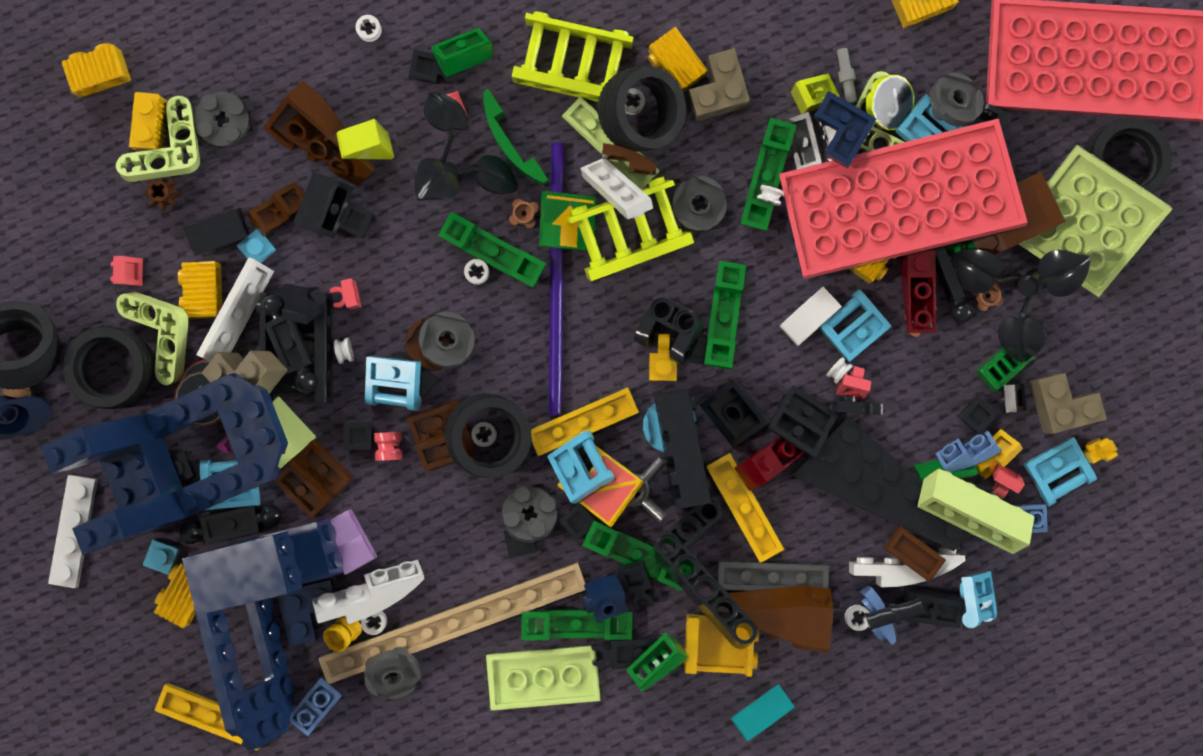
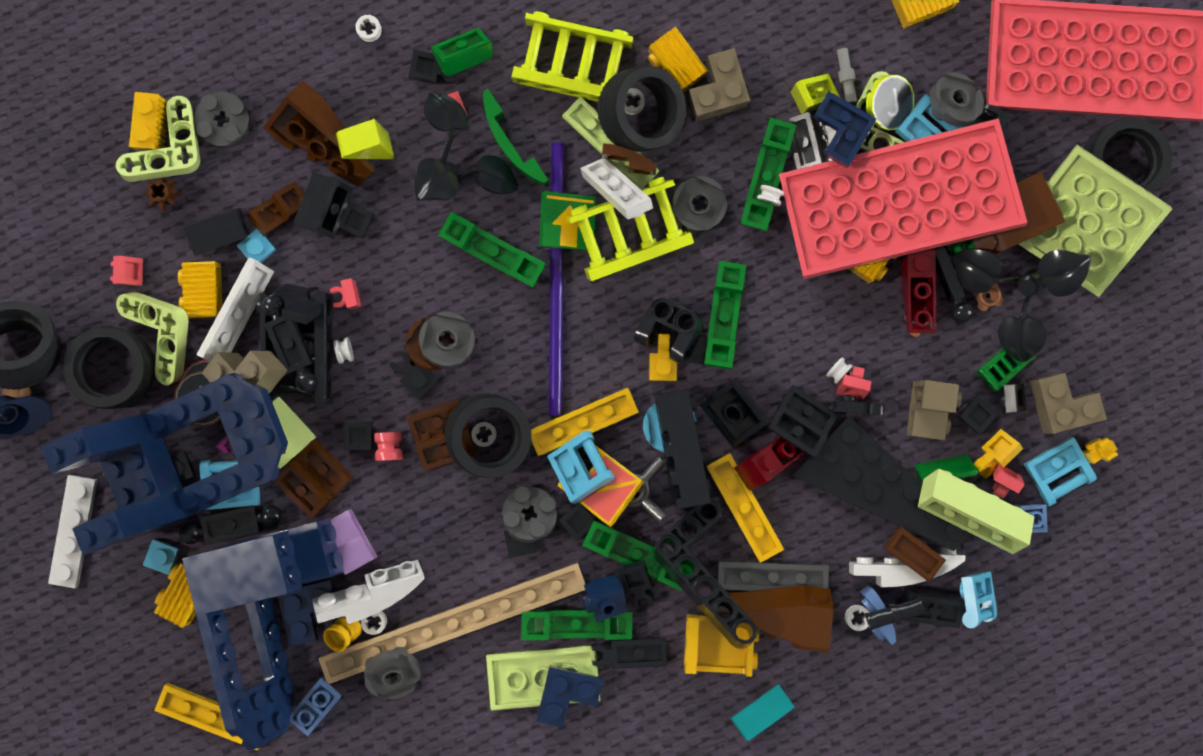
(96, 70): yellow brick -> none
(396, 374): medium azure plate -> none
(479, 263): white bush -> none
(520, 206): nougat plate -> none
(566, 686): none -> dark blue plate
(659, 648): green slope -> none
(810, 316): white slope -> none
(858, 333): medium azure plate -> none
(930, 408): none -> dark tan brick
(961, 456): medium blue slope -> none

